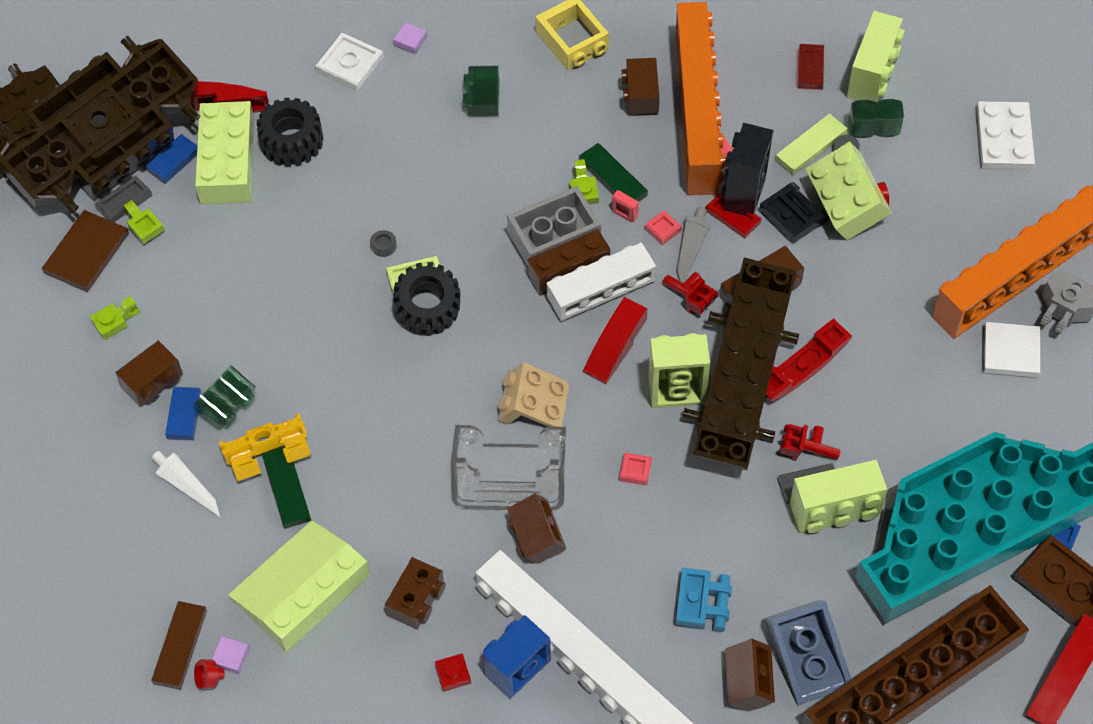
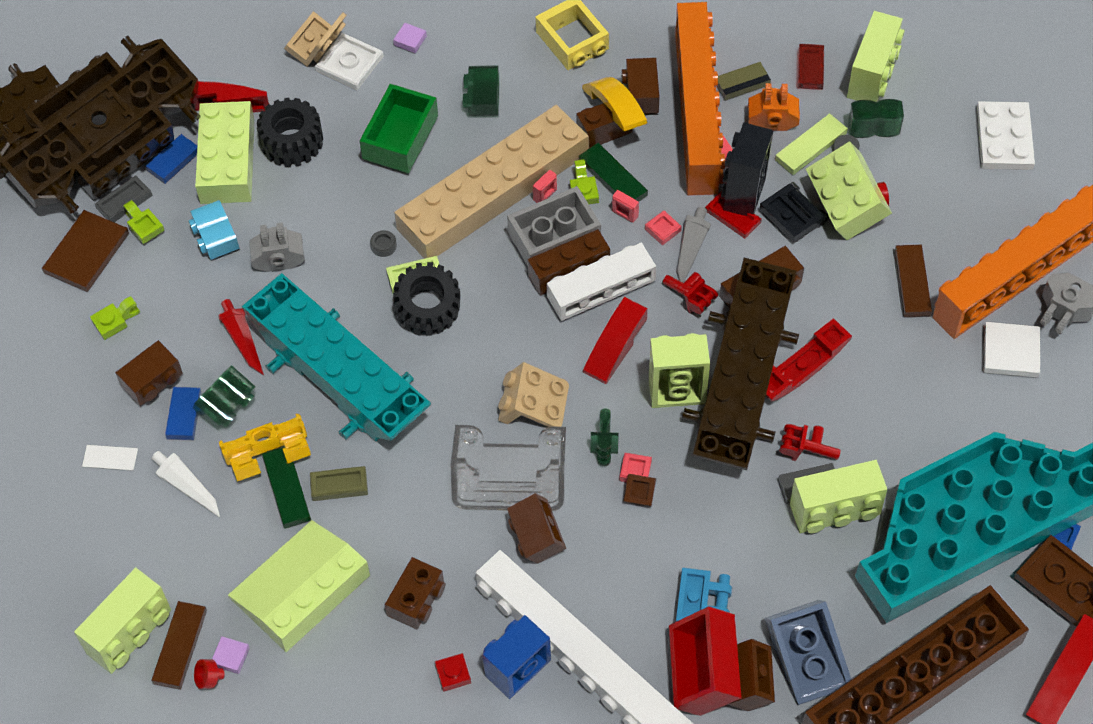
(110, 457): none -> white sticker
(123, 621): none -> yellowish green brick
(214, 229): none -> medium azure brick
(238, 328): none -> red bar
(276, 249): none -> light grey hinge
(314, 38): none -> tan bracket
(335, 360): none -> teal piece
(338, 483): none -> olive tile
(399, 128): none -> green piece
(490, 183): none -> tan brick
(545, 186): none -> coral tile
(599, 125): none -> reddish brown brick
(604, 442): none -> clear green arm
(619, 100): none -> yellow slope
(640, 489): none -> reddish brown tile
(704, 661): none -> red piece
(743, 80): none -> olive tile
(774, 108): none -> orange hinge
(913, 280): none -> reddish brown tile

